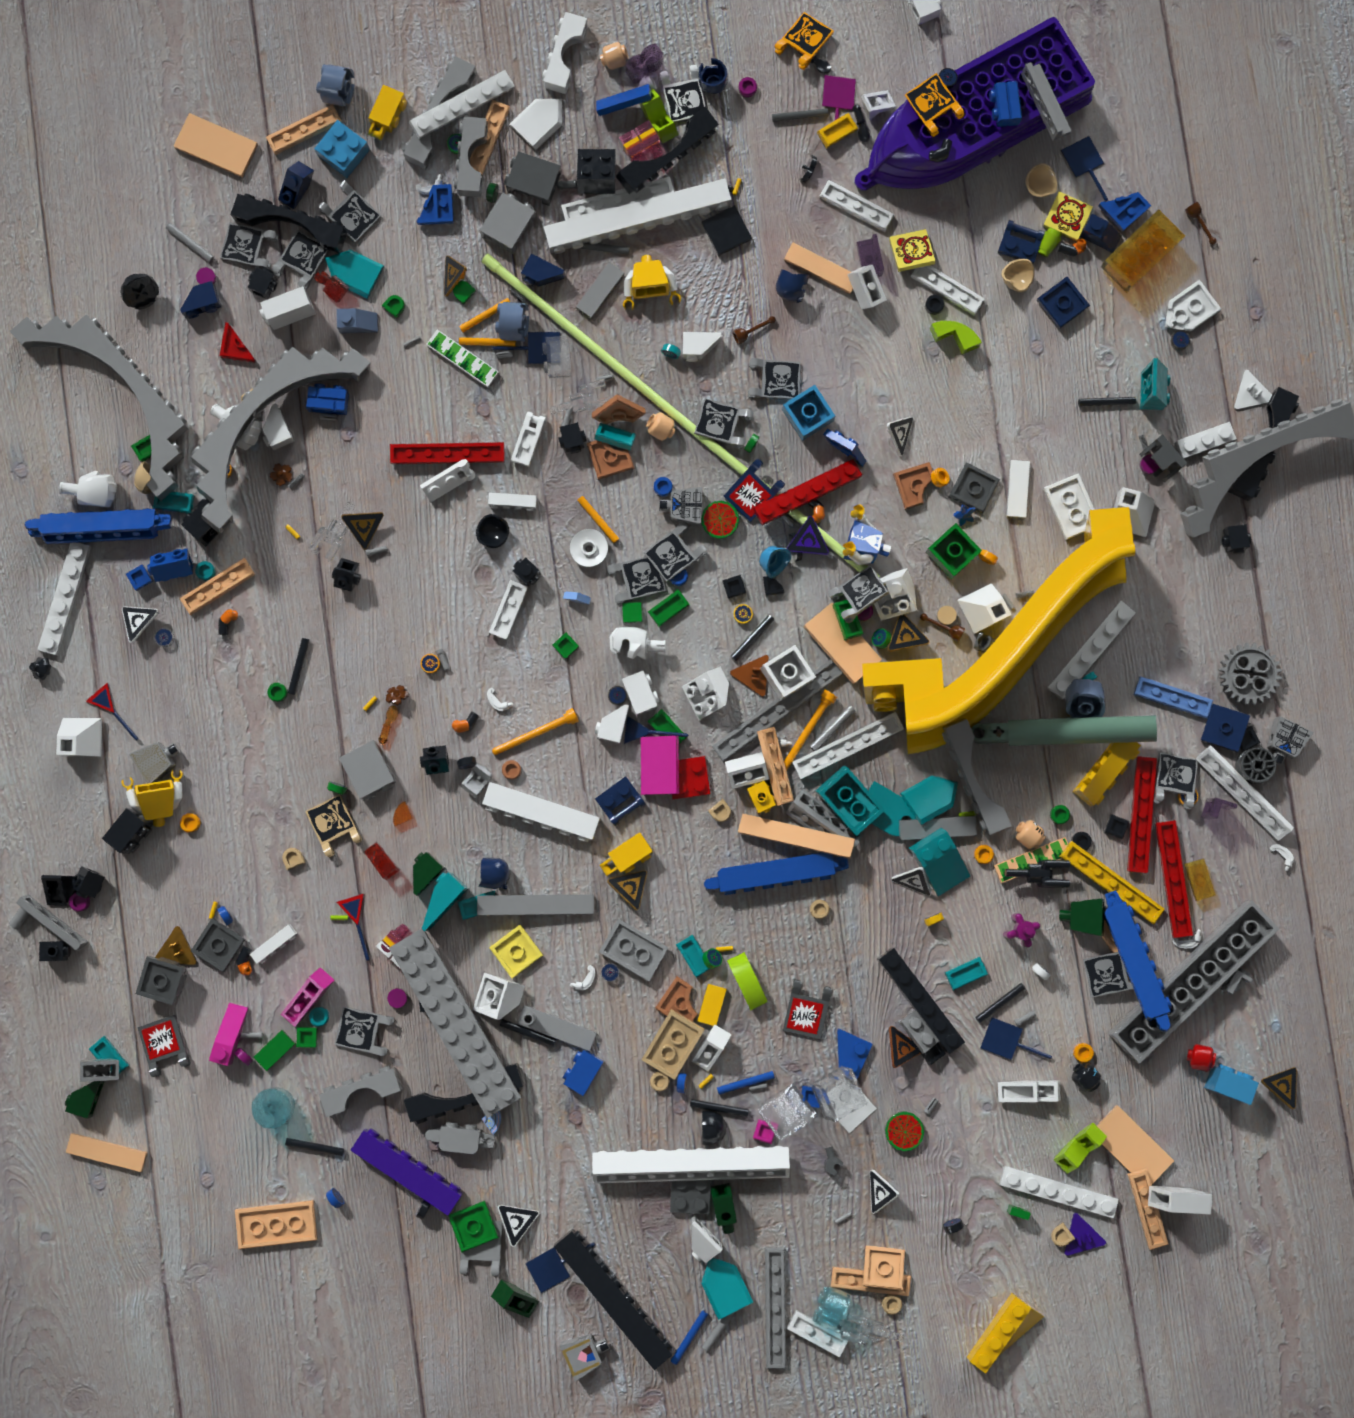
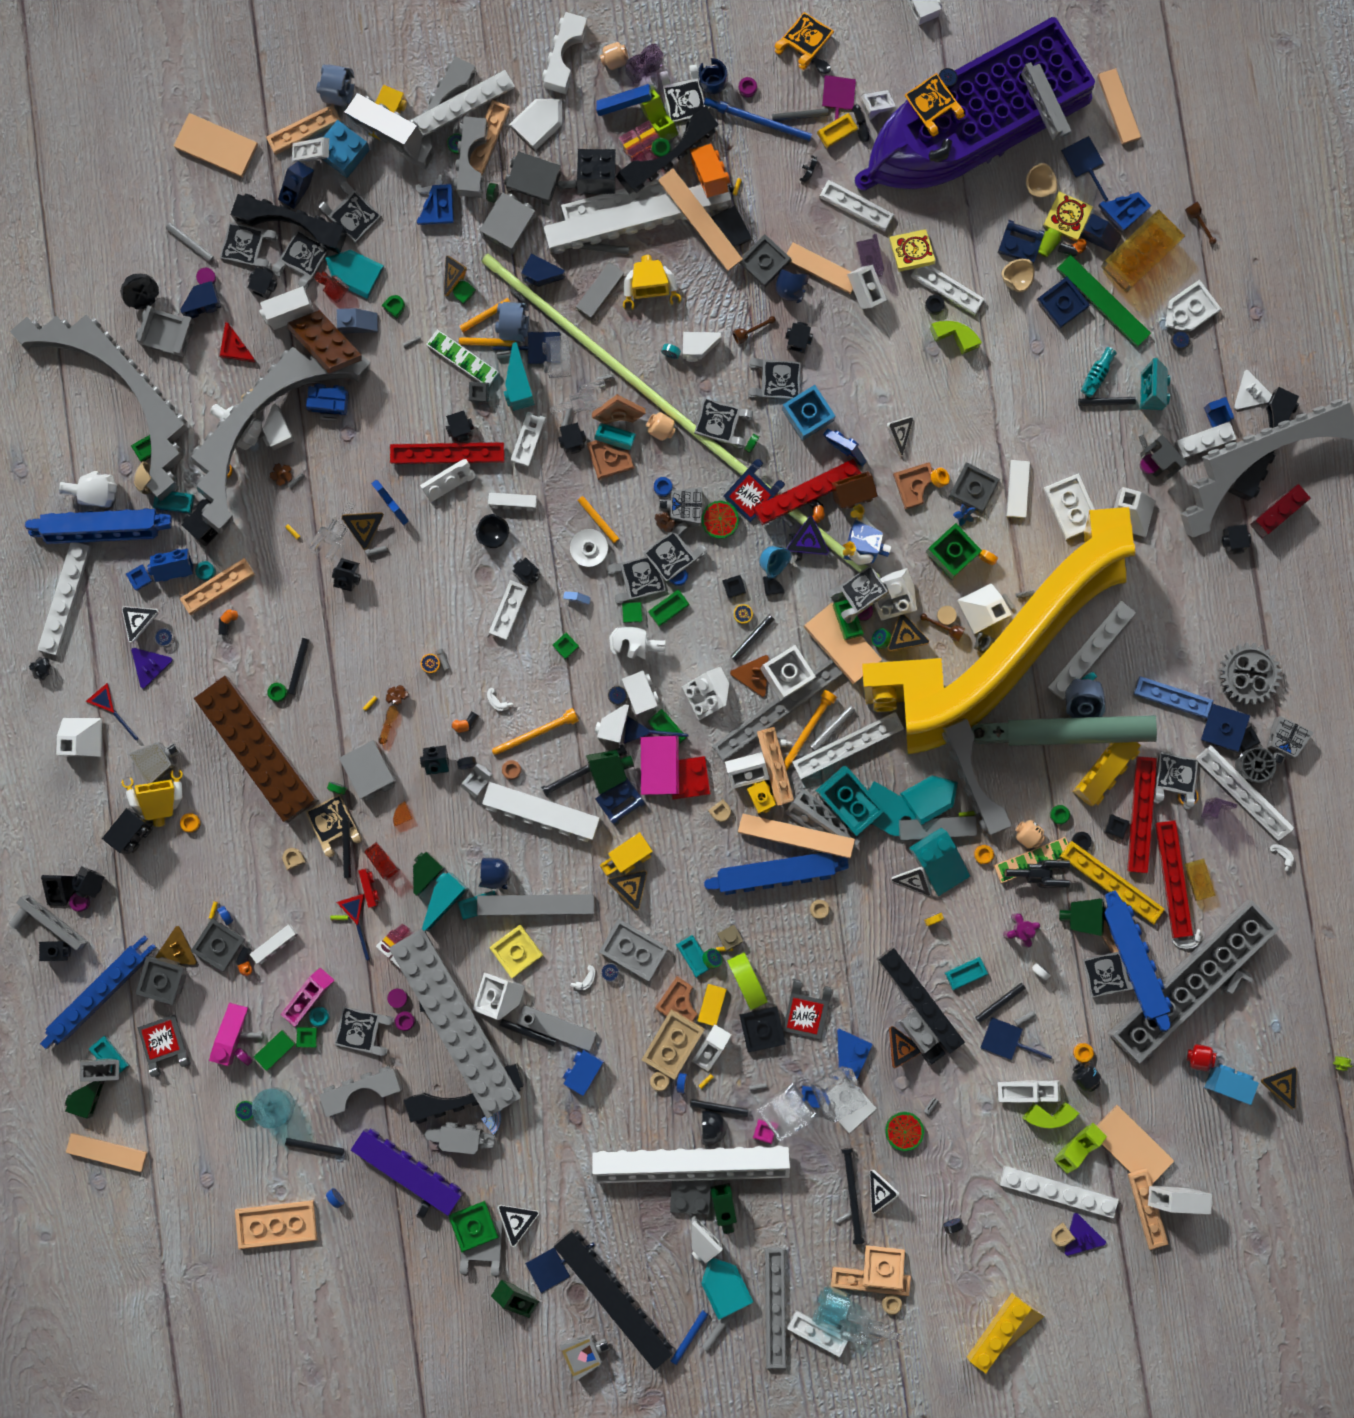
(97, 994): none -> blue hinge
(149, 665): none -> dark purple piece
(165, 332): none -> light grey panel
(244, 1110): none -> dark blue tile
(256, 749): none -> reddish brown brick
(310, 150): none -> white tile
(324, 341): none -> reddish brown plate
(346, 848): none -> black piece
(371, 895): none -> red plate
(386, 124): none -> wedge
(390, 502): none -> blue tile
(404, 1021): none -> magenta tile
(459, 426): none -> black brick
(479, 391): none -> dark grey tile
(517, 385): none -> teal slope
(574, 775): none -> black bar
(608, 769): none -> dark green torso
(660, 147): none -> green tile
(664, 522): none -> reddish brown plant
(700, 219): none -> light nougat tile
(710, 170): none -> orange brick
(723, 107): none -> blue bar
(730, 938): none -> dark tan plate
(745, 1082): blue bar -> none
(762, 1029): none -> black tile
(765, 260): none -> dark grey plate
(799, 337): none -> black brick
(831, 1161): dark grey piece -> none
(853, 1196): none -> black bar
(854, 490): none -> reddish brown slope
(1006, 104): blue brick -> none
(1018, 1212): green tile -> none
(1040, 1118): none -> lime brick
(1098, 373): none -> teal hinge
(1103, 301): none -> green tile
(1119, 106): none -> light nougat tile
(1219, 412): none -> blue panel
(1280, 511): none -> dark red brick
(1342, 1063): none -> lime plate

